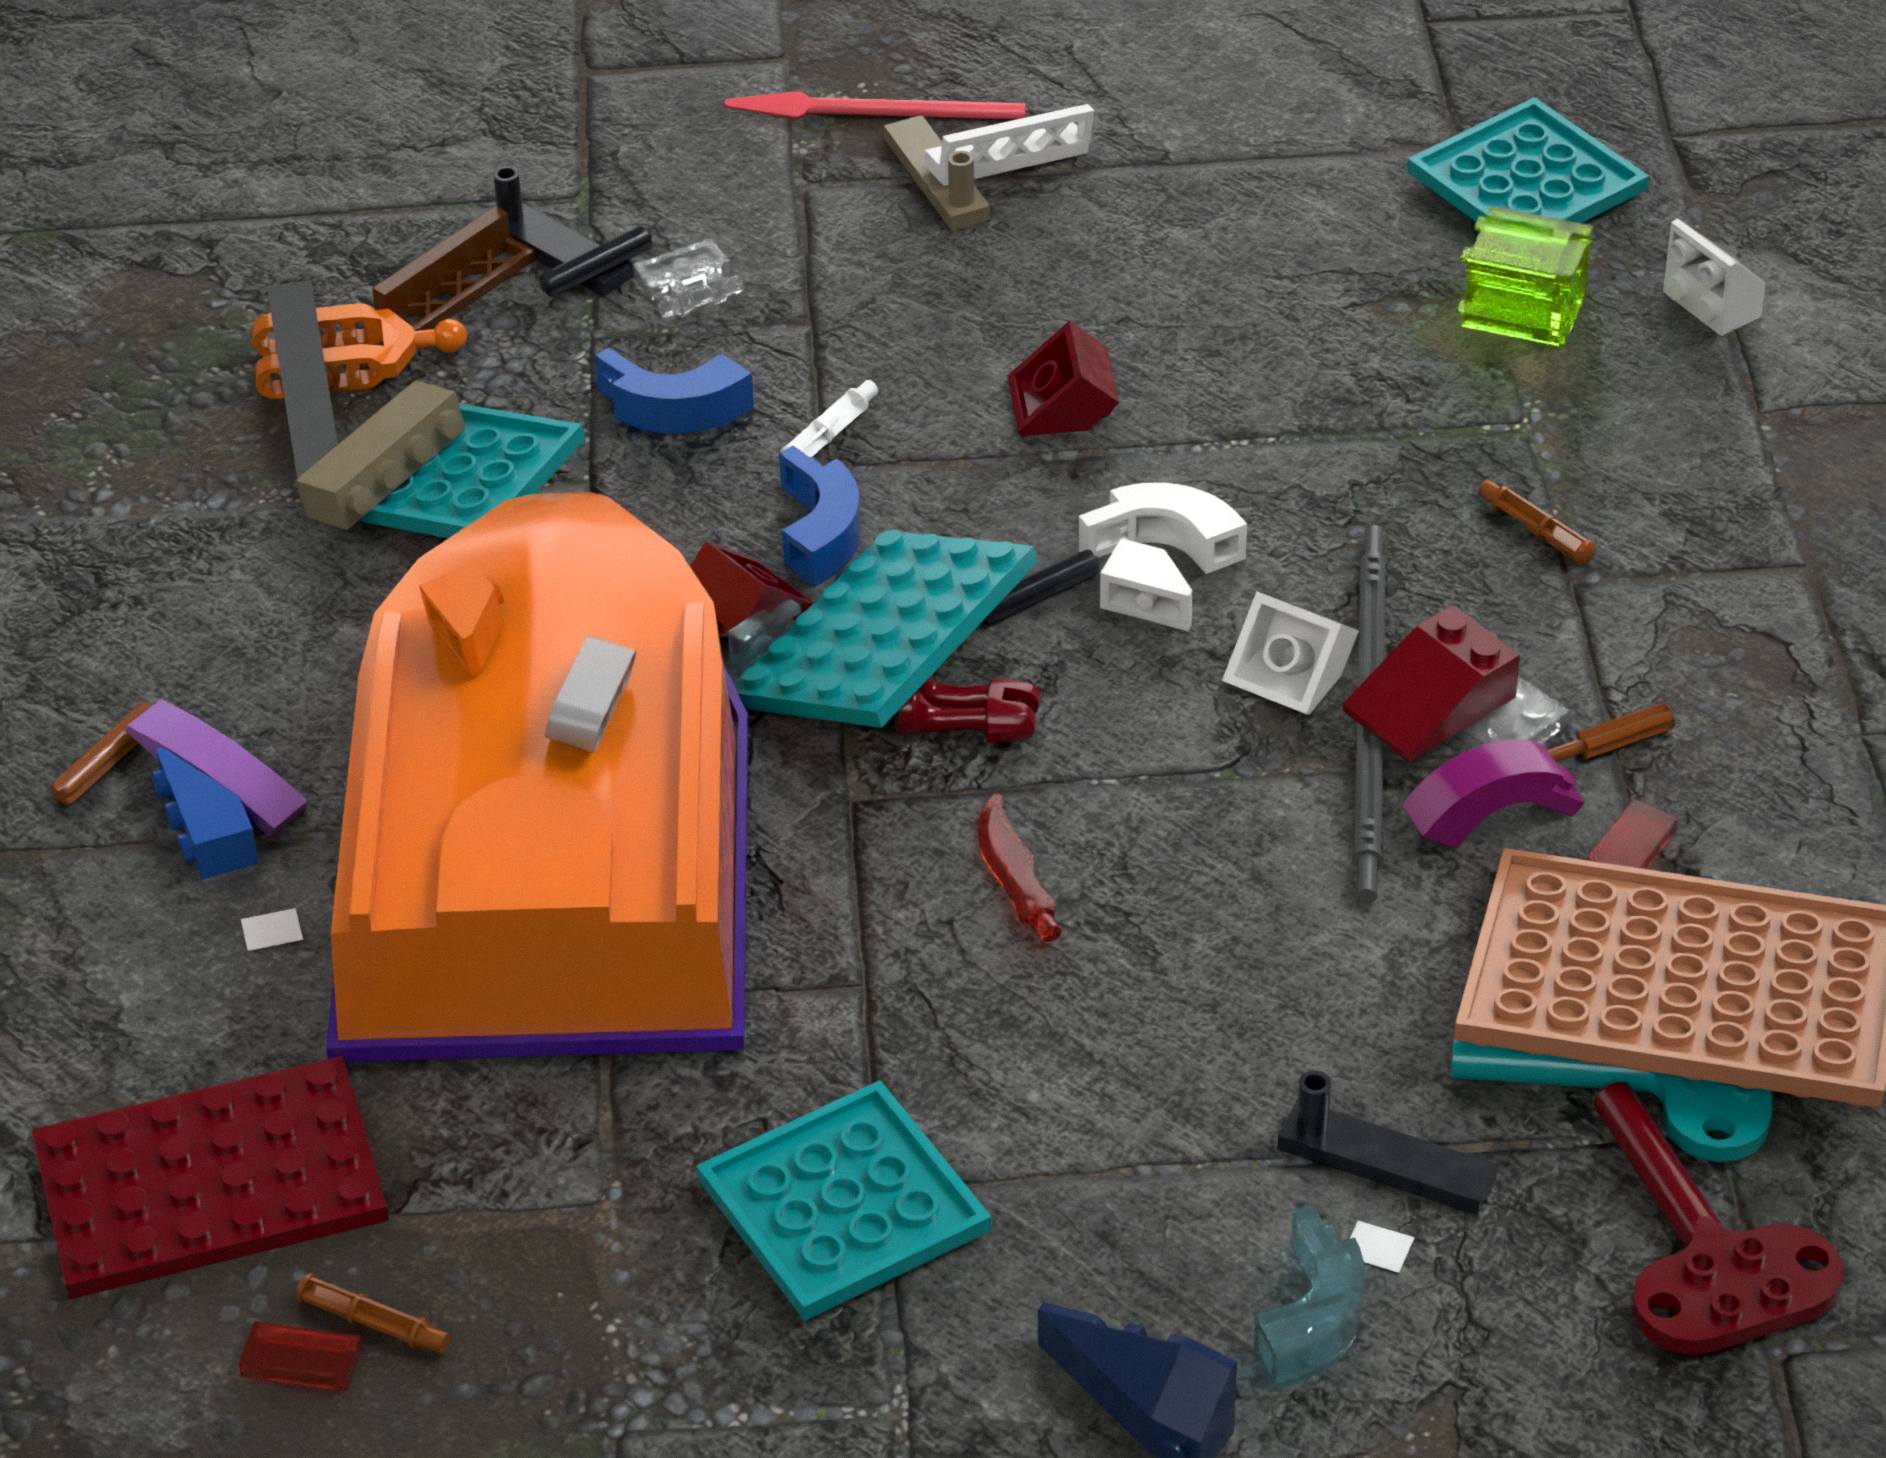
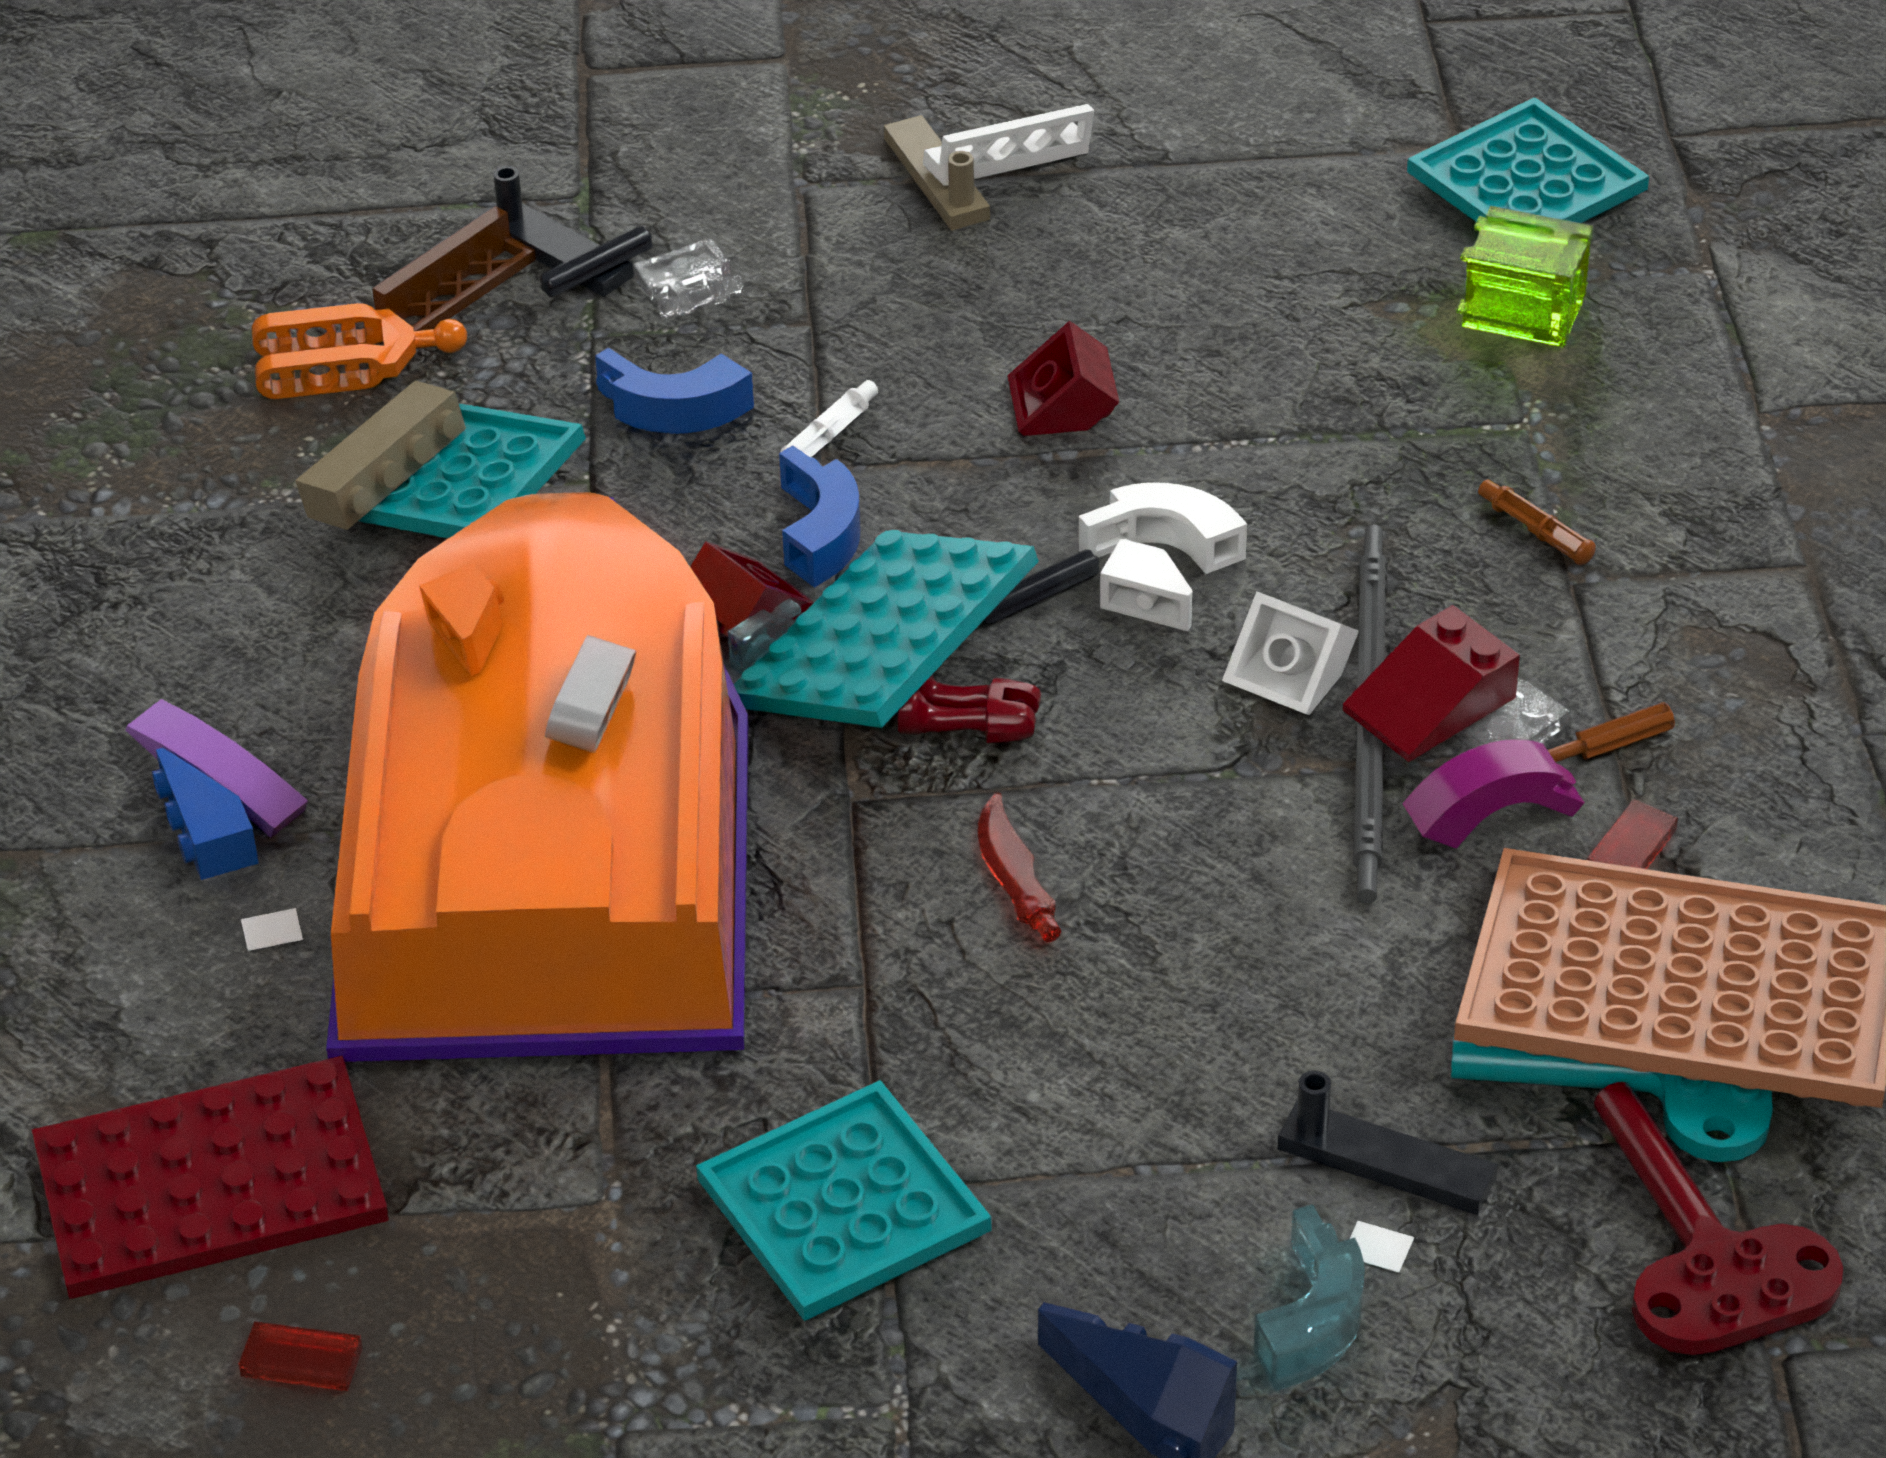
(97, 760): dark orange axle -> none
(302, 373): dark grey tile -> none
(366, 1312): dark orange piece -> none
(798, 105): coral piece -> none
(1710, 281): white slope -> none

